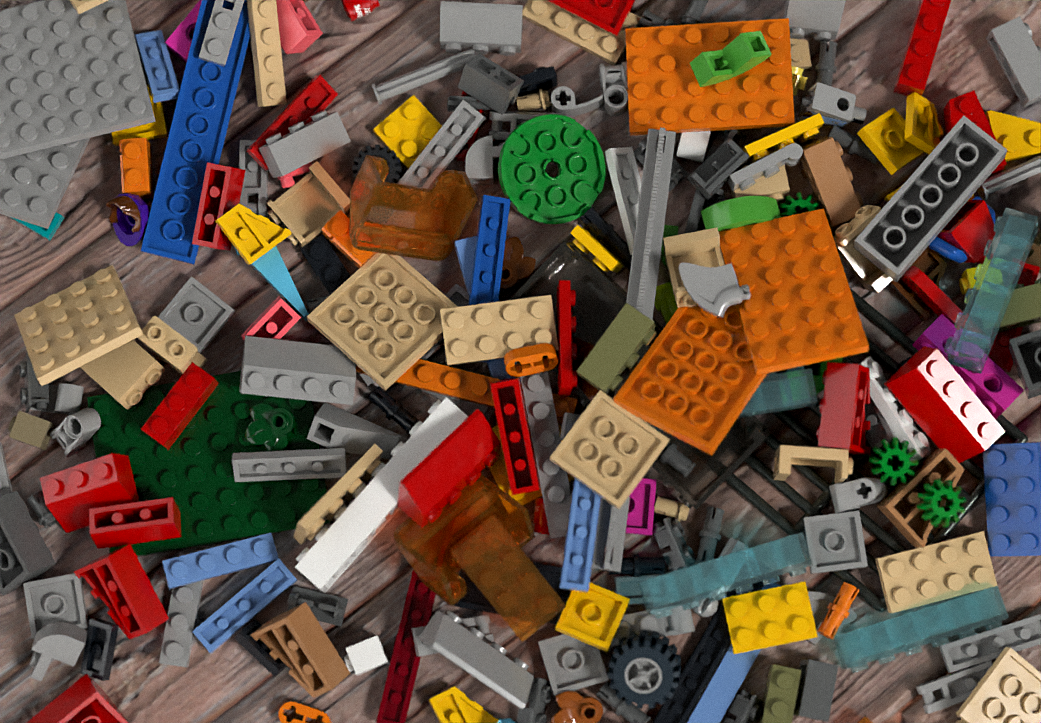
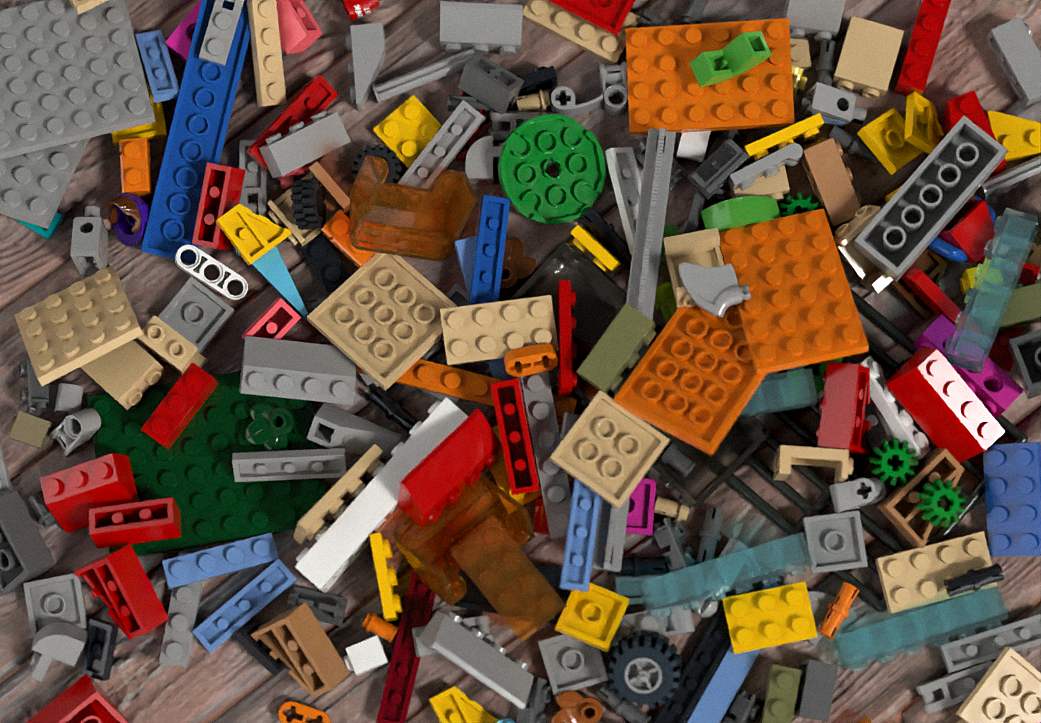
(89, 242): none -> light grey torso
(197, 271): none -> white beam
(308, 204): none -> black tyre
(369, 54): none -> light grey slope
(379, 627): none -> orange pin
(386, 577): none -> yellow plate
(867, 58): none -> tan panel
(973, 580): none -> black pin

